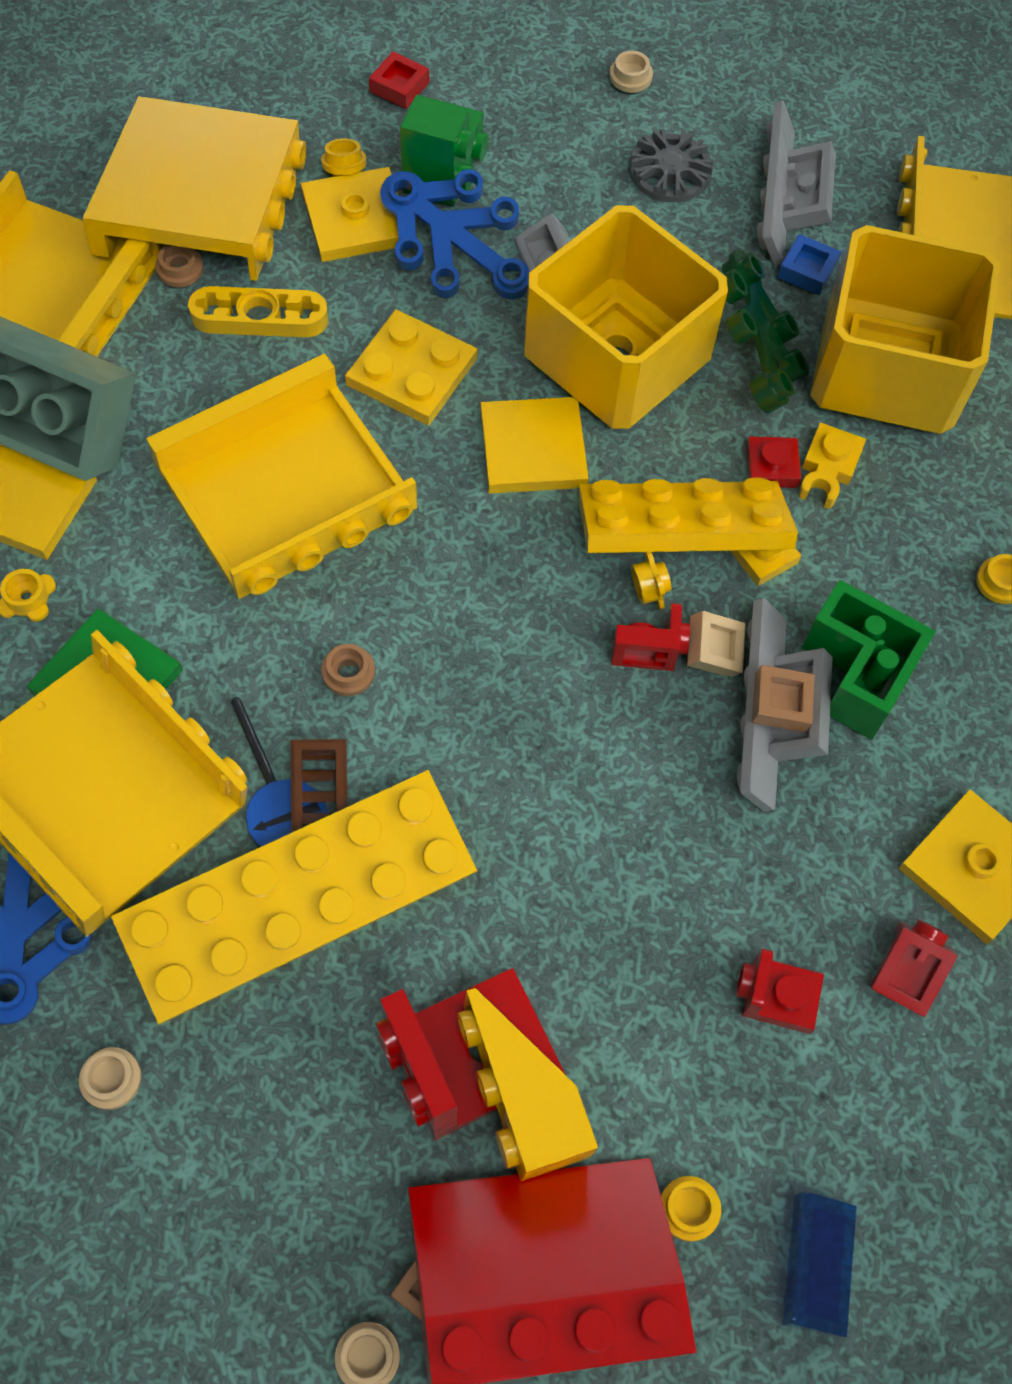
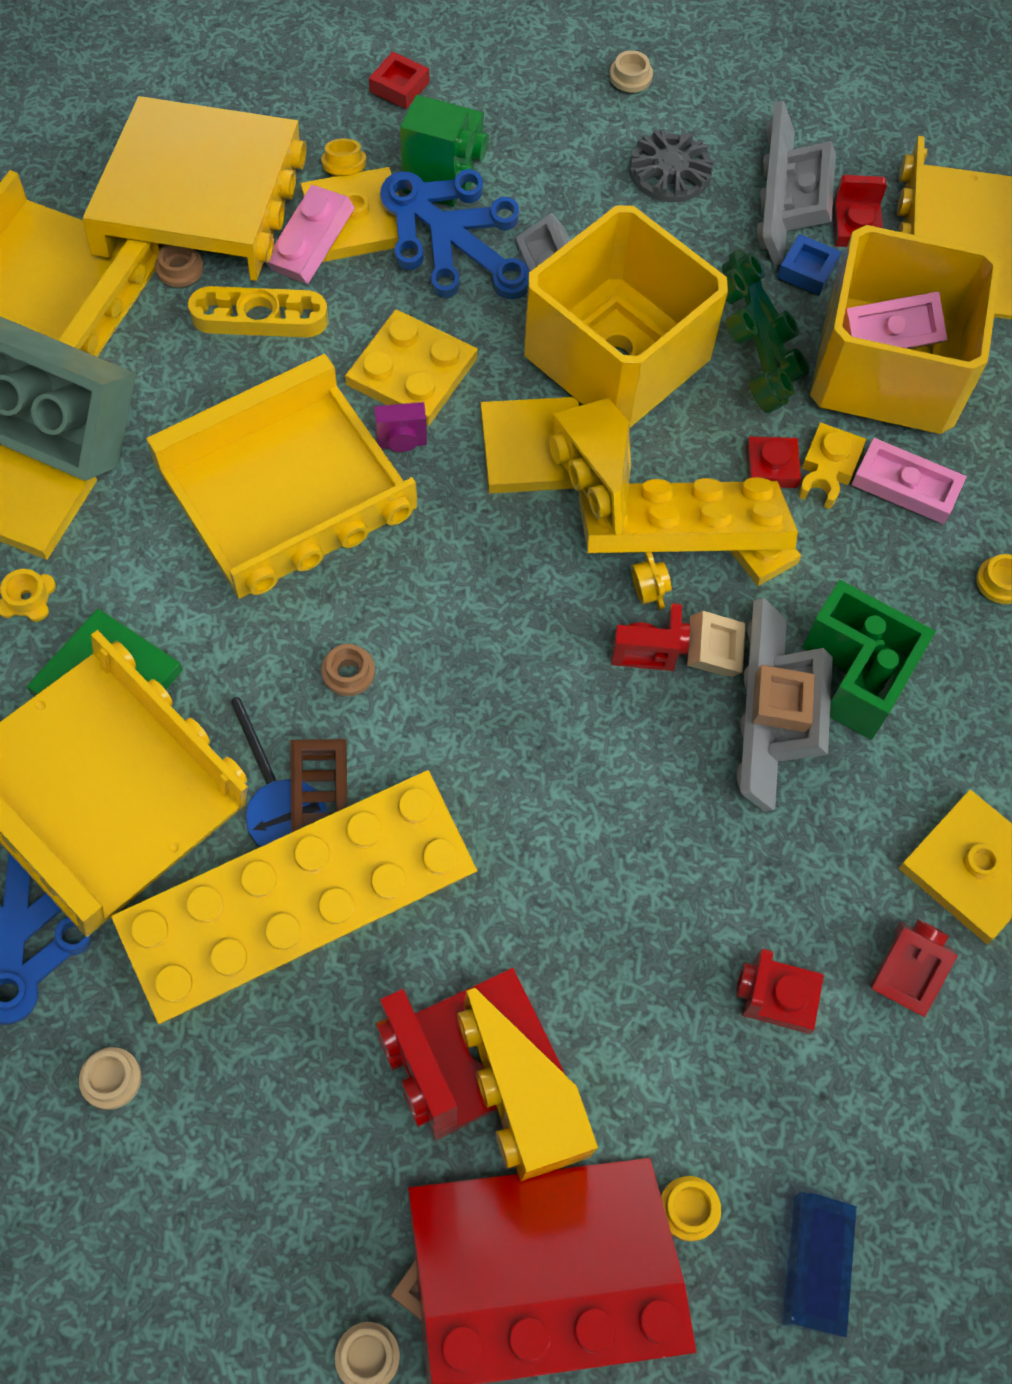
(310, 233): none -> bright pink plate
(401, 426): none -> magenta plate
(596, 452): none -> yellow slope
(857, 205): none -> red bracket
(899, 322): none -> bright pink plate
(909, 480): none -> bright pink plate

